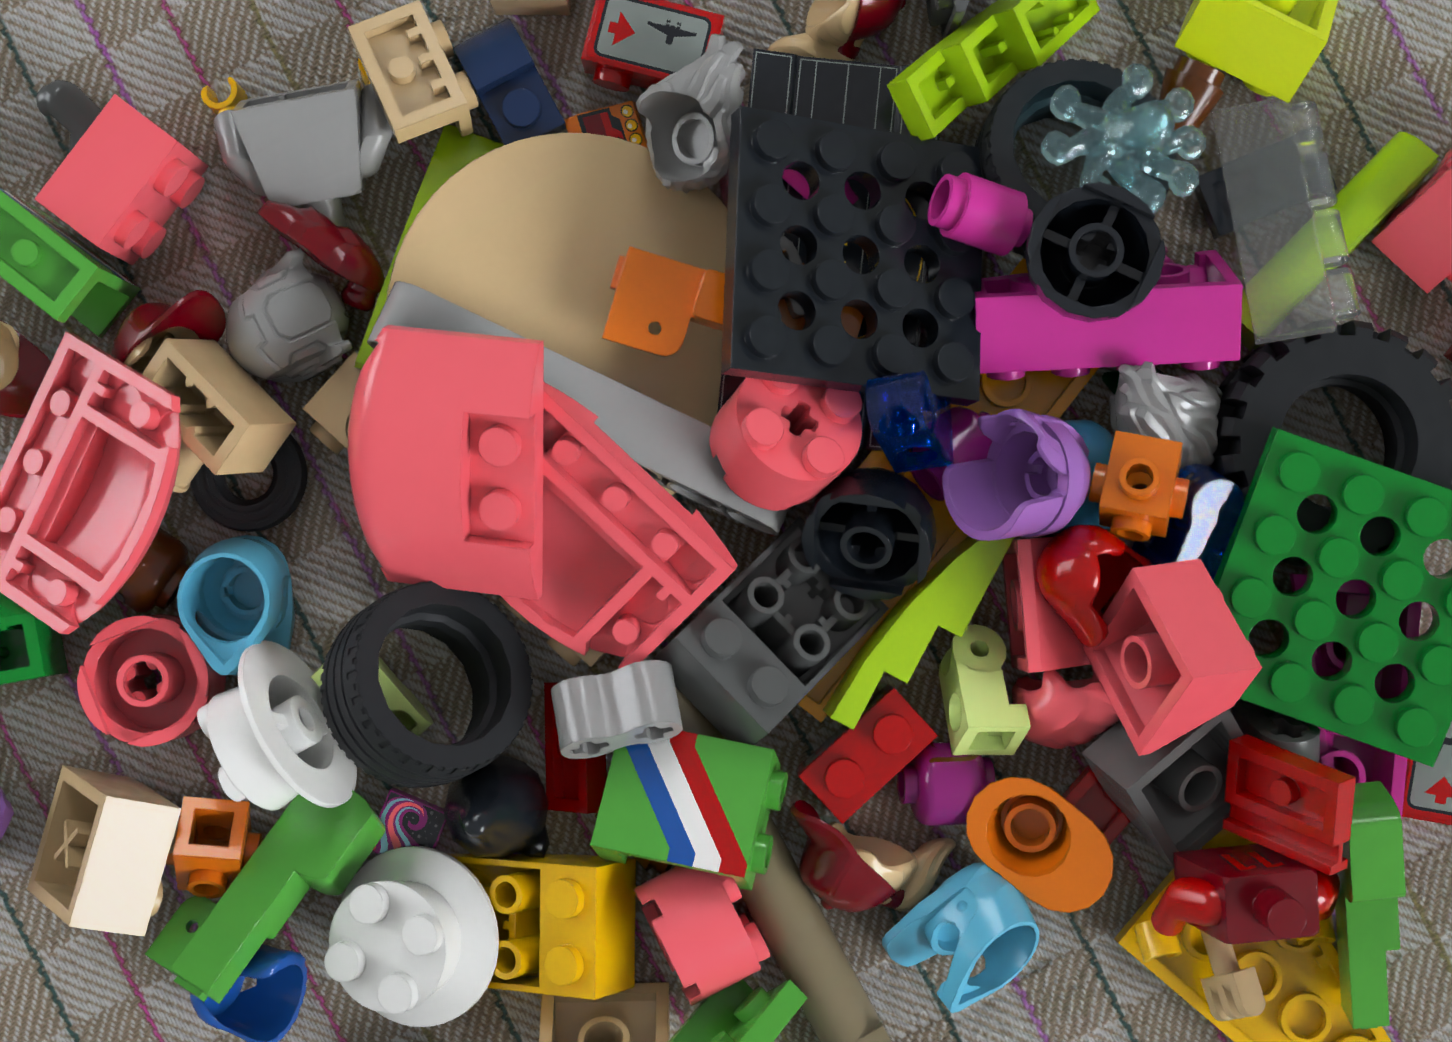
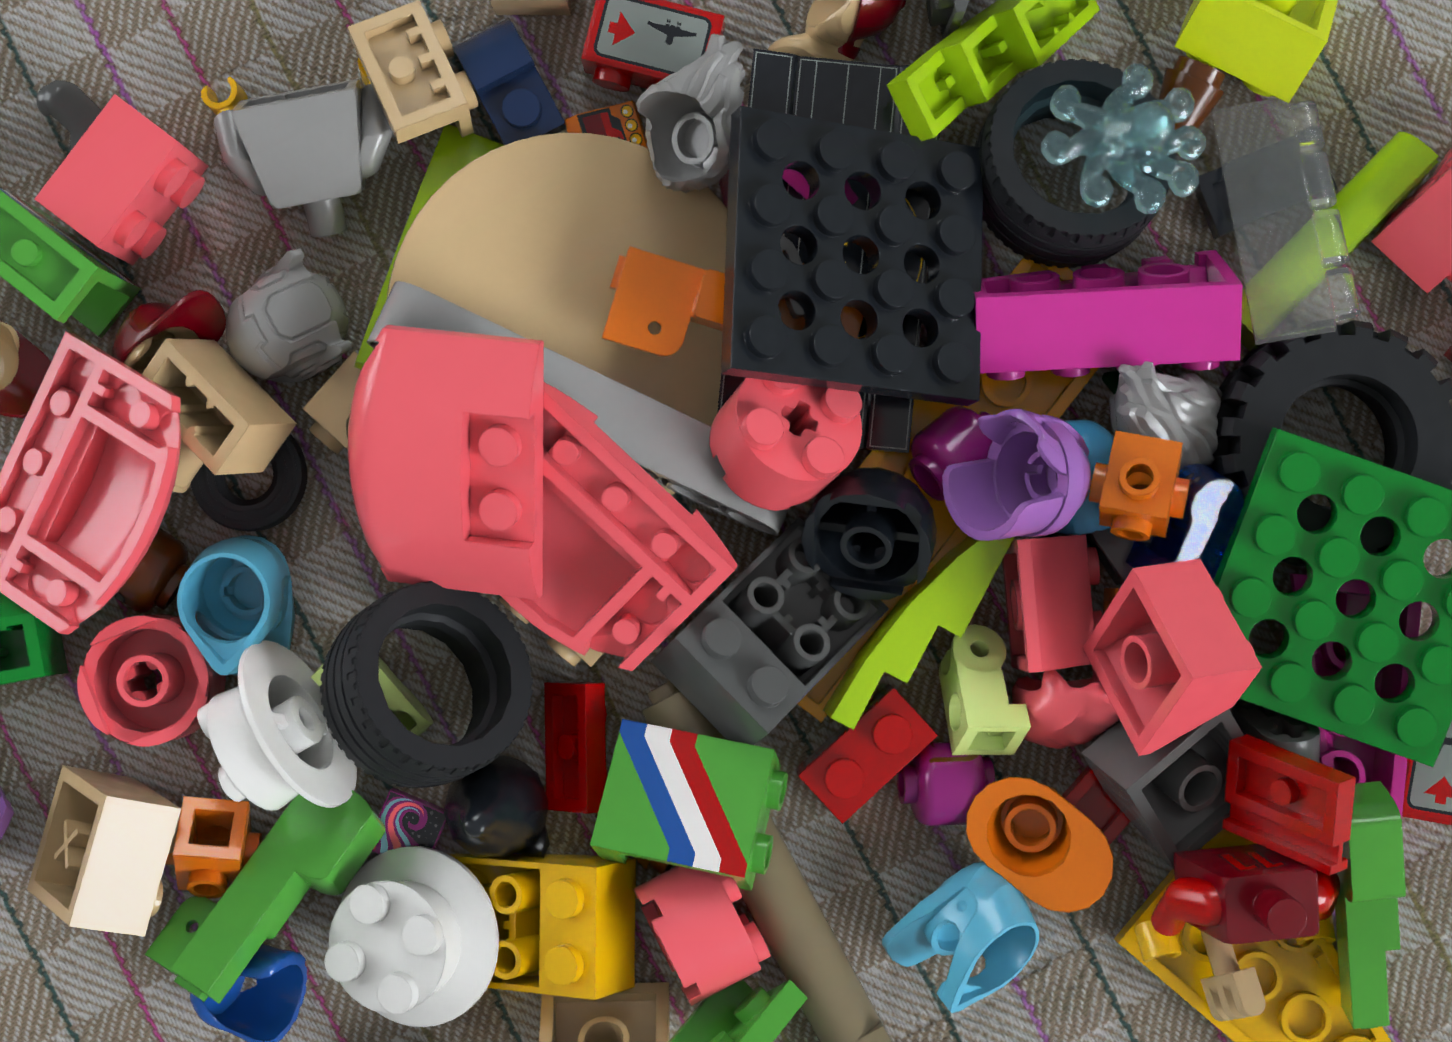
(331, 247): dark red arm -> none
(616, 709): light grey axle -> none
(864, 870): hair -> none
(907, 416): clear blue leg -> none
(980, 213): dark pink brick -> none
(1081, 574): red hair -> none
(1094, 252): black cylinder -> none

